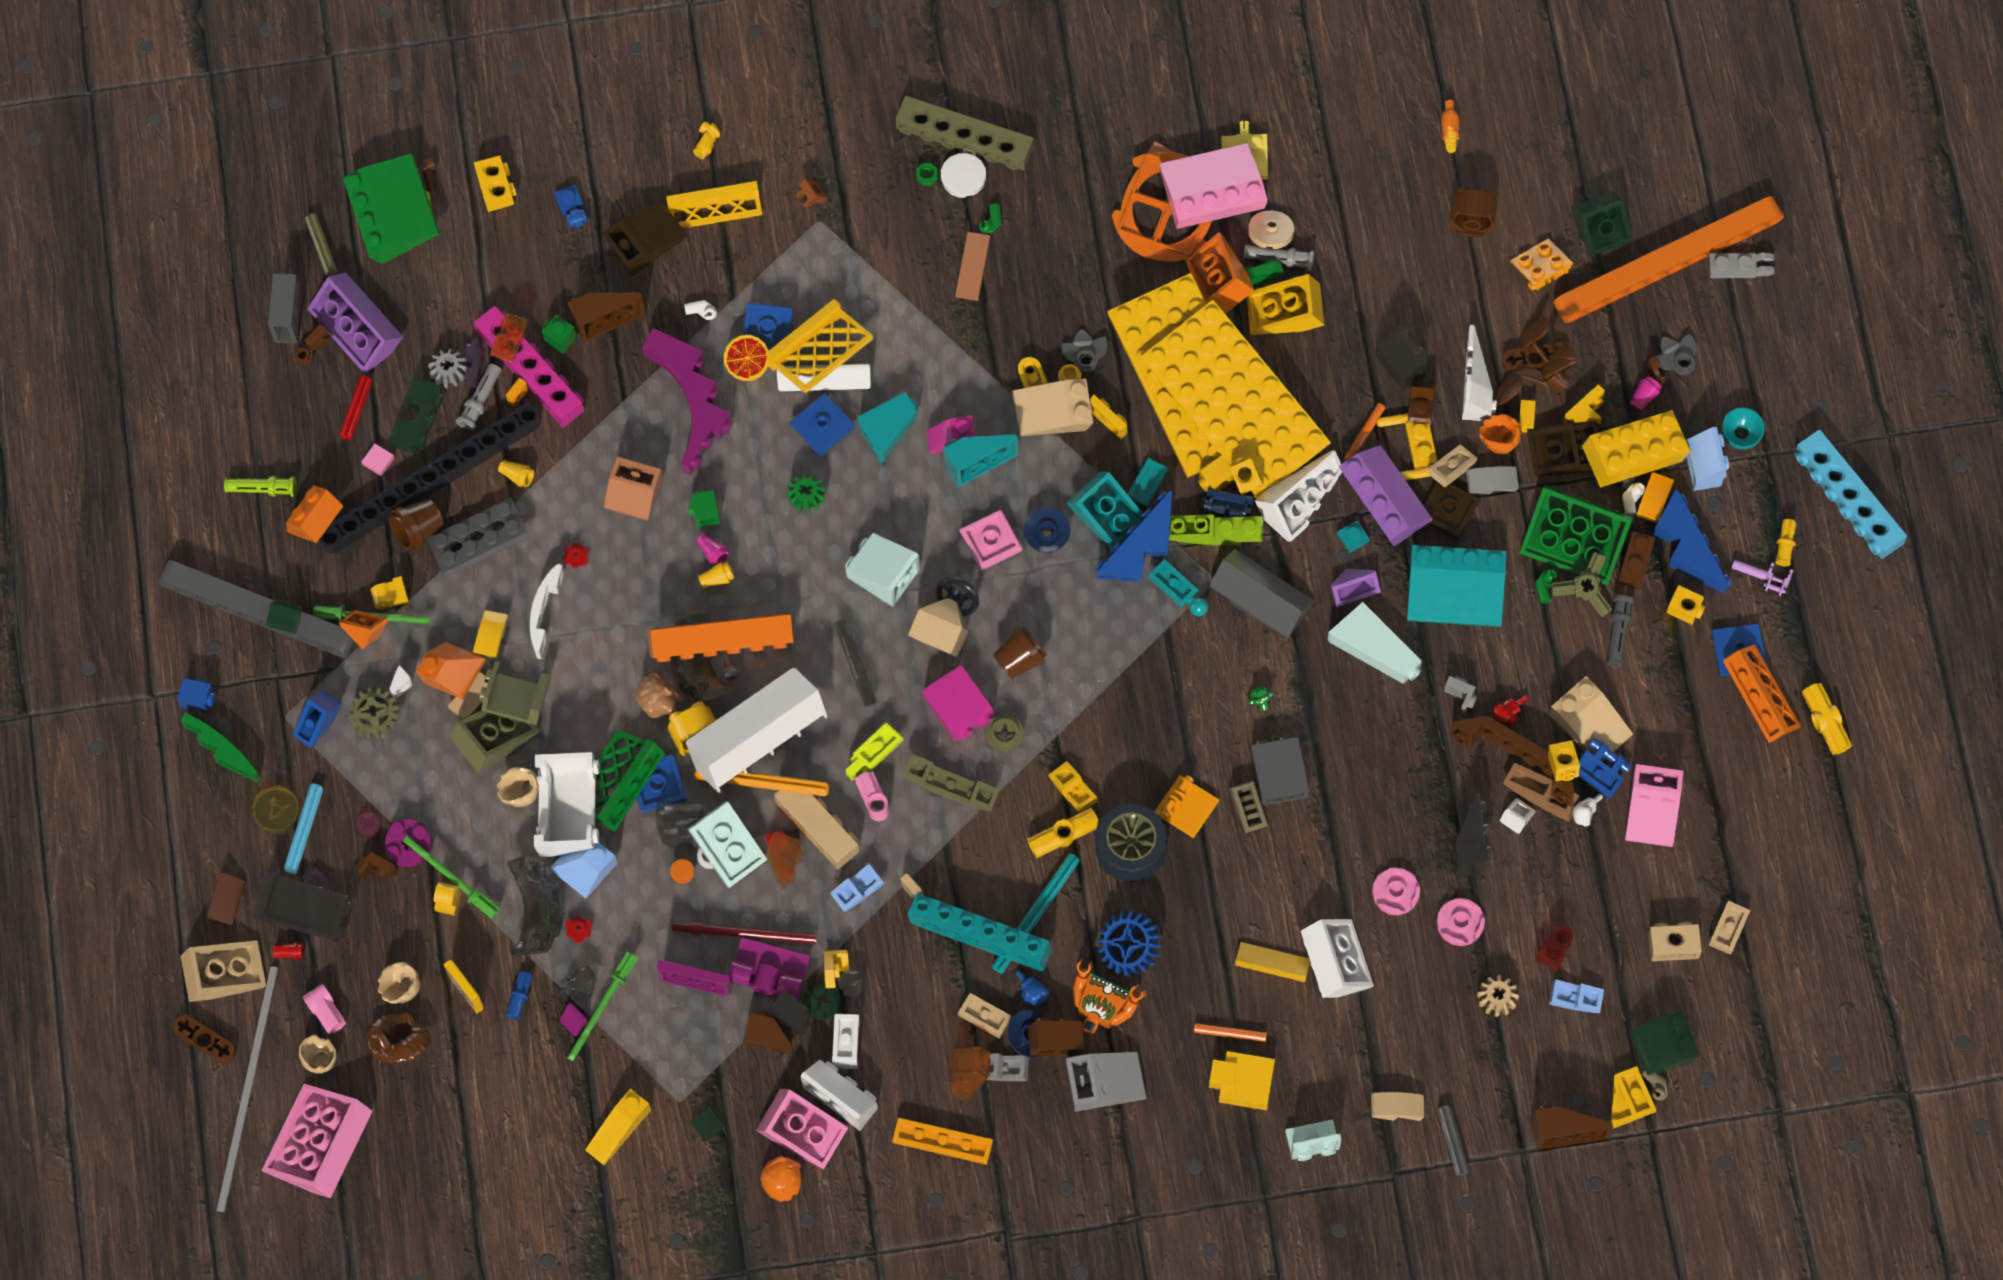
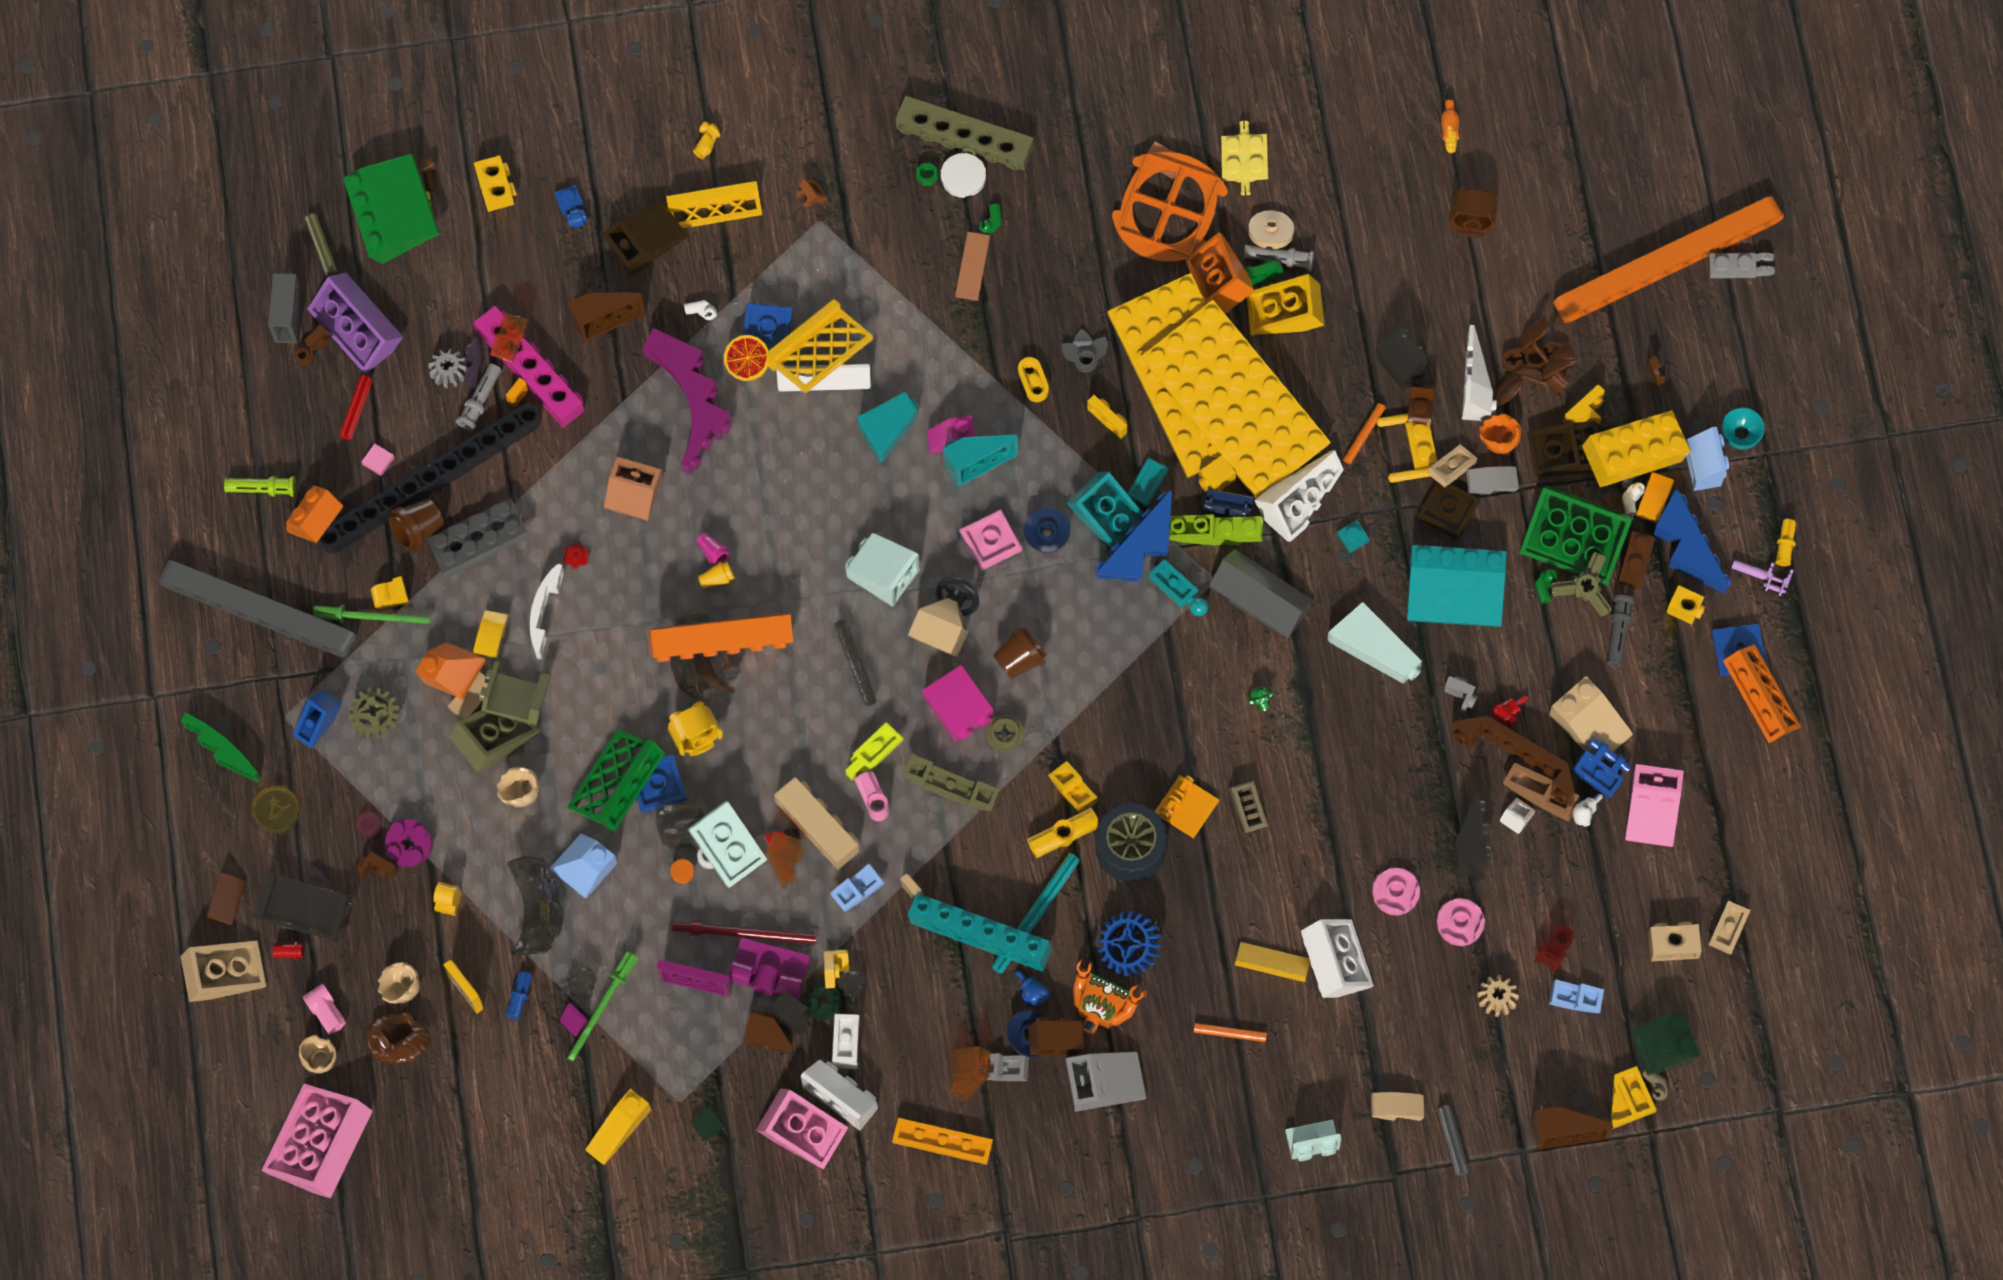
(196, 695): blue brick -> none
(222, 1043): reddish brown beam -> none
(247, 1089): light grey piece -> none
(284, 616): clear green piece -> none
(303, 828): medium azure axle -> none
(363, 627): orange slope -> none
(400, 683): white slope -> none
(411, 434): clear green arch -> none
(476, 897): bright green piece -> none
(518, 473): yellow cone -> none
(558, 334): green brick -> none
(566, 803): white windscreen -> none
(578, 935): red plant -> none
(657, 696): medium nougat animal -> none
(704, 508): green brick -> none
(755, 728): white piece -> none
(778, 783): light orange axle -> none
(781, 1178): orange hair -> none
(809, 486): green gear -> none
(822, 425): blue plate -> none
(984, 1015): tan plate -> none
(1053, 408): tan slope -> none
(1069, 372): yellow plate -> none
(1213, 185): bright pink slope -> none
(1243, 1080): yellow piece -> none
(1251, 484): yellow brick -> none
(1279, 770): dark grey brick -> none
(1354, 585): medium lavender slope -> none
(1385, 494): medium lavender slope -> none
(1527, 415): yellow piece -> none
(1541, 263): light orange hinge -> none
(1564, 752): yellow brick -> none
(1602, 223): clear green slope -> none
(1645, 393): dark pink cone -> none
(1675, 353): dark grey plate -> none
(1819, 446): medium azure brick -> none
(1826, 718): yellow piece -> none

